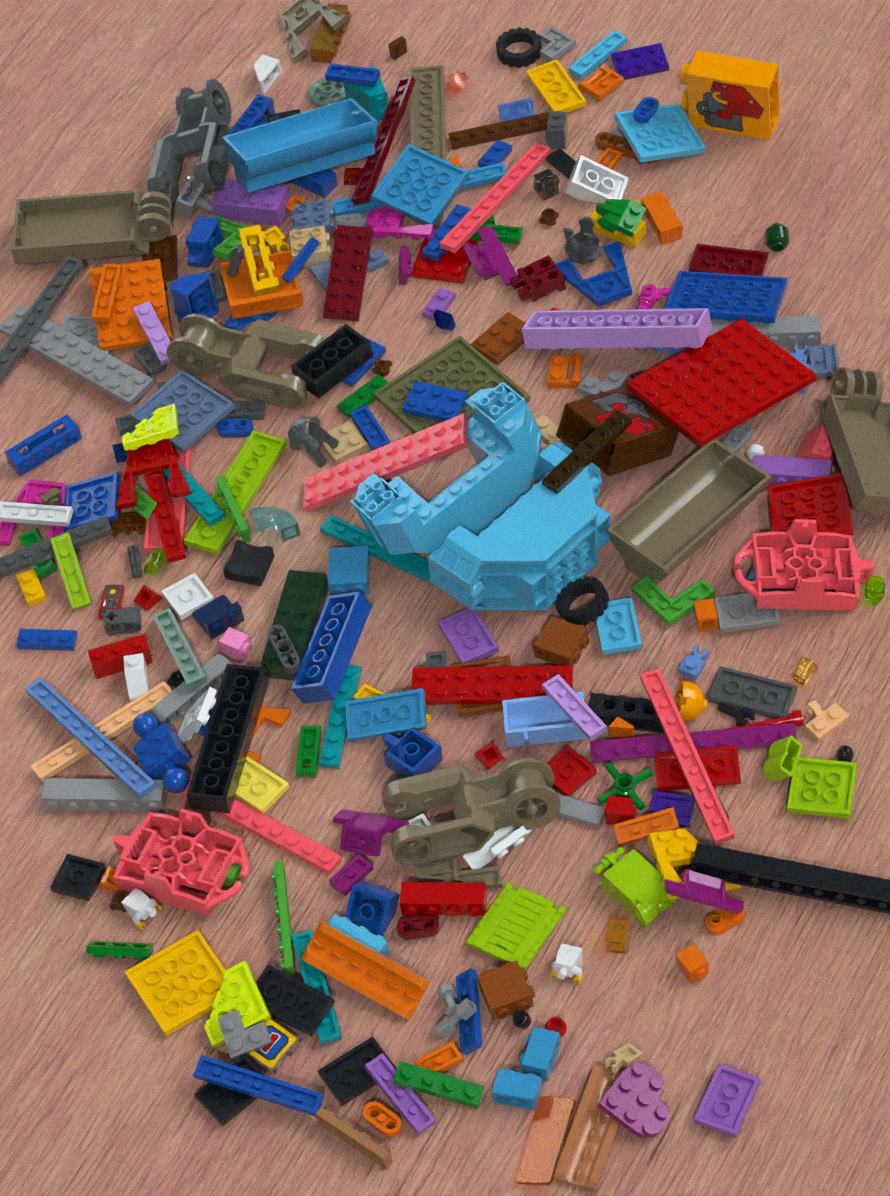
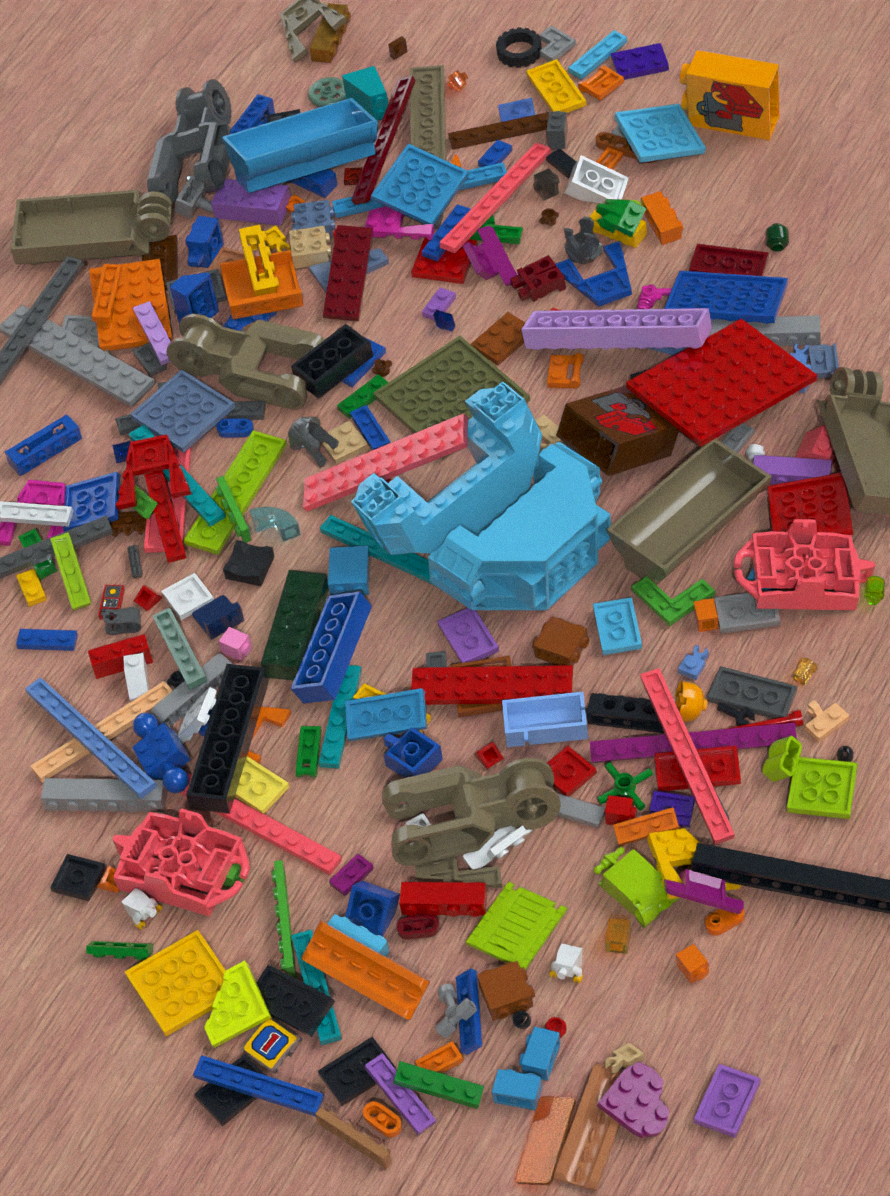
(51, 497): olive plate -> none
(116, 899): reddish brown plate -> none
(155, 561): clear neon green arm -> none
(160, 426): neon yellow plate -> none
(231, 230): bright green plate -> none
(235, 261): dark grey axle -> none
(242, 1040): light grey plate -> none
(267, 71): white slope -> none
(283, 656): dark grey beam -> none
(300, 260): blue axle -> none
(352, 74): blue plate -> none
(355, 219): light grey plate -> none
(364, 831): magenta plate -> none
(404, 262): magenta plate -> none
(434, 401): blue plate -> none
(574, 707): lavender plate -> none
(575, 590): black tyre -> none
(586, 452): dark brown plate -> none
(592, 386): light grey plate -> none
(621, 729): orange slope -> none
(645, 109): blue plate -> none

